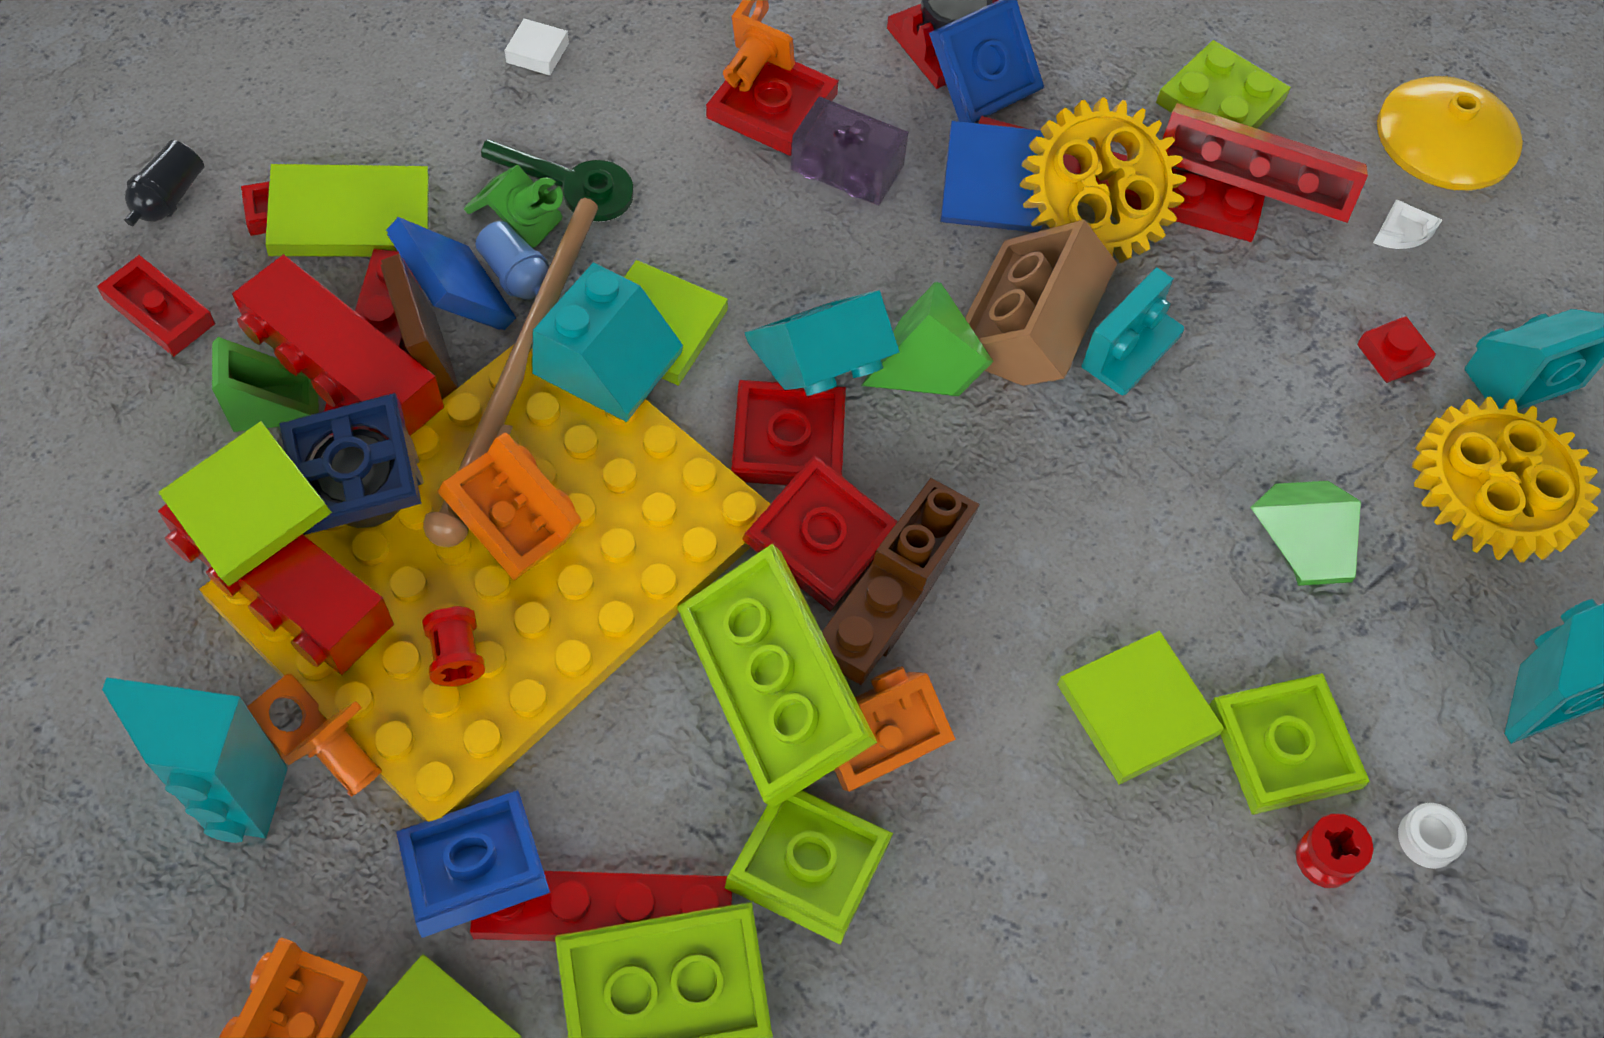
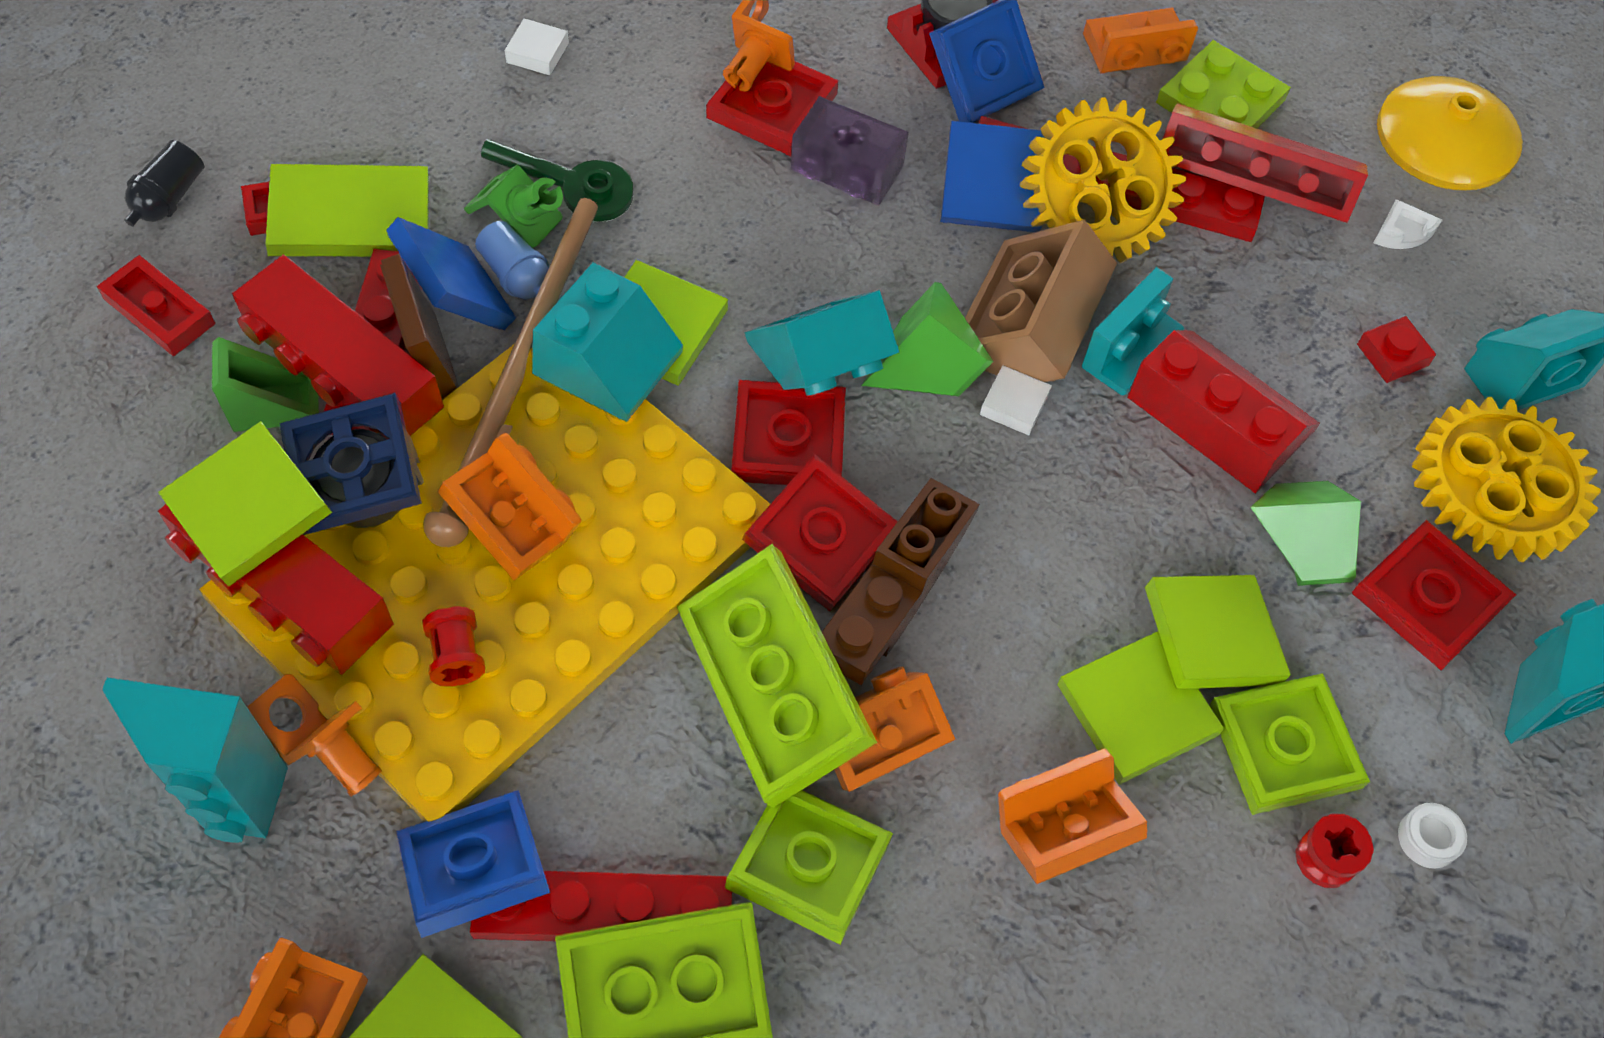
(1015, 400): none -> white tile
(1068, 816): none -> orange bracket
(1139, 39): none -> orange bracket
(1216, 631): none -> lime tile
(1220, 408): none -> red slope
(1433, 594): none -> red tile

